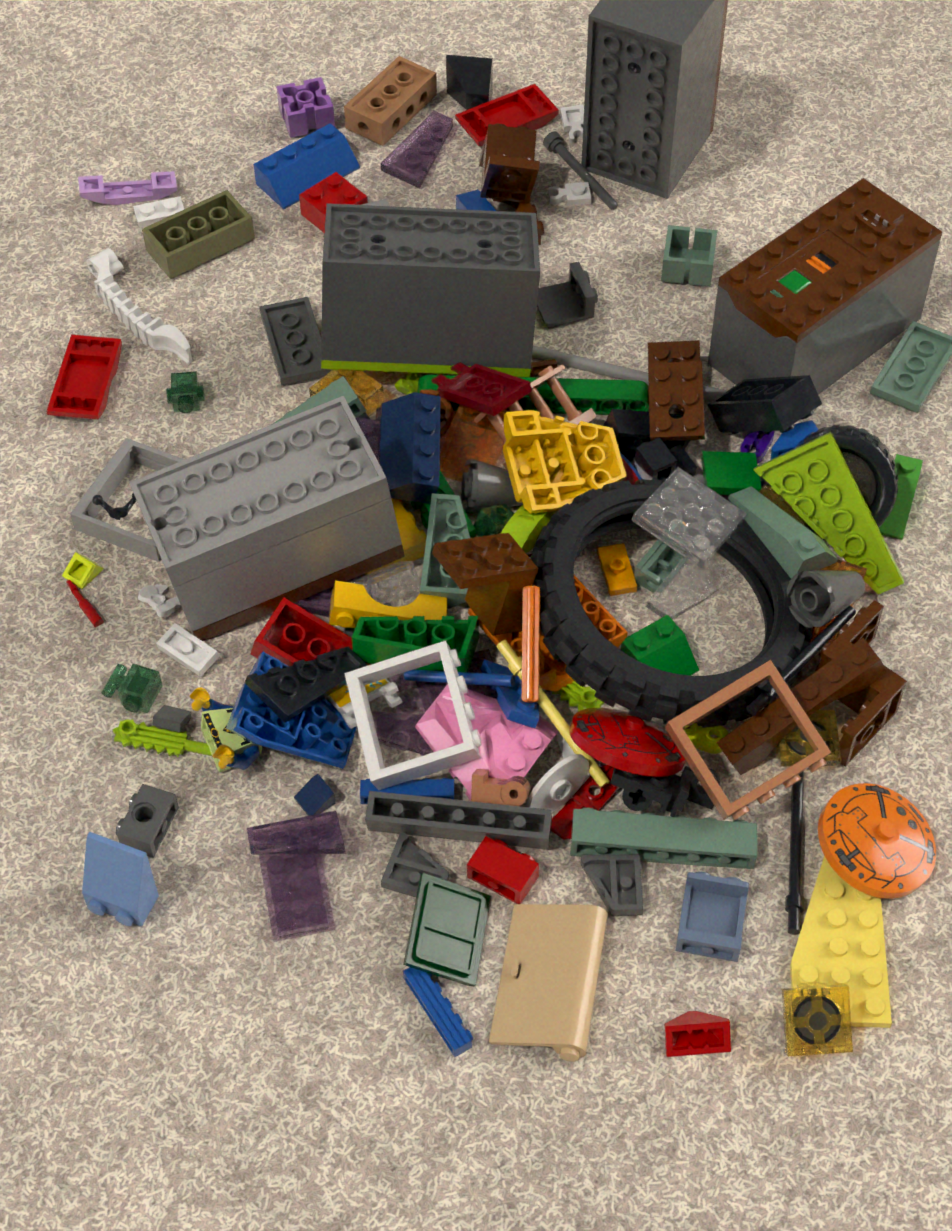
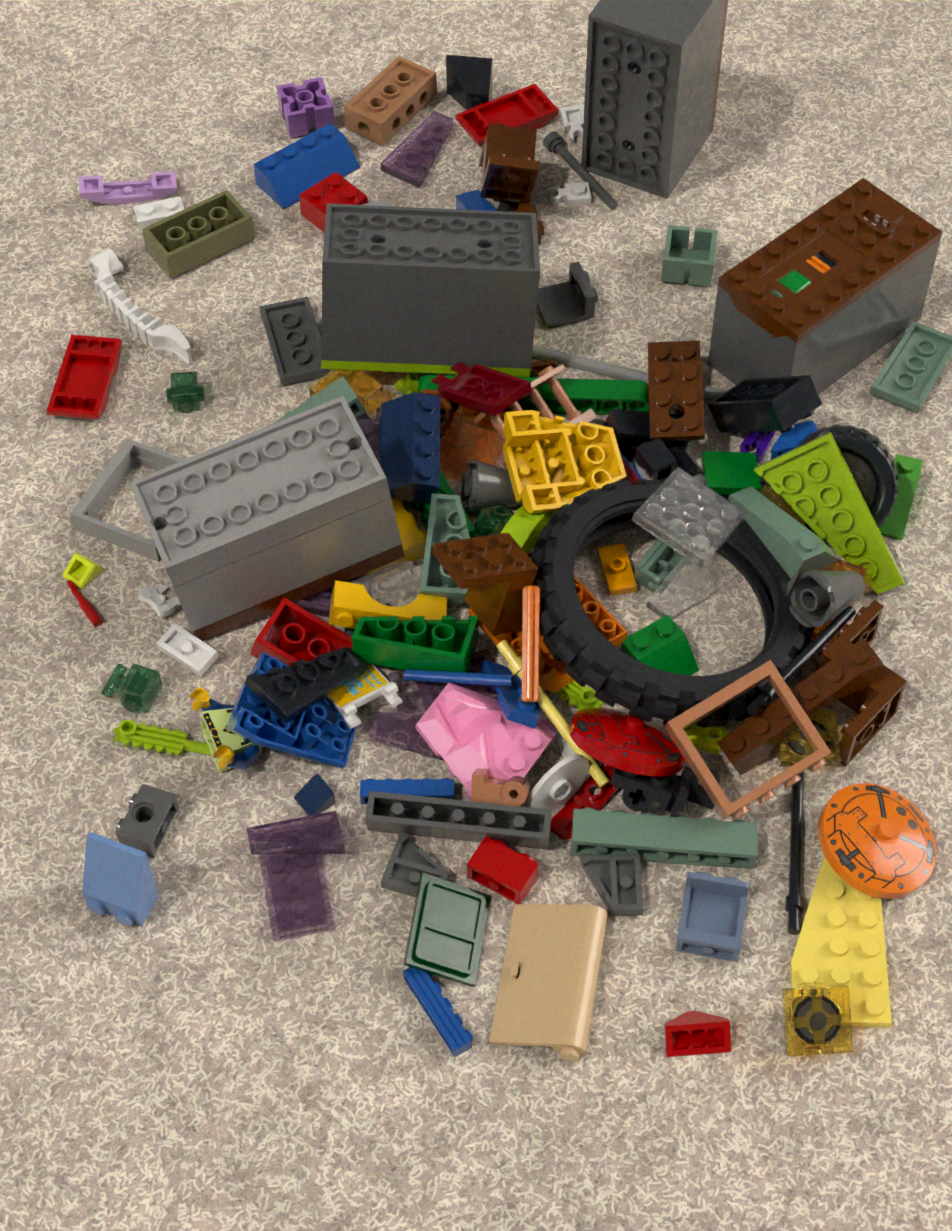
(118, 512): black piece -> none
(171, 718): dark grey tile -> none
(427, 764): white window -> none

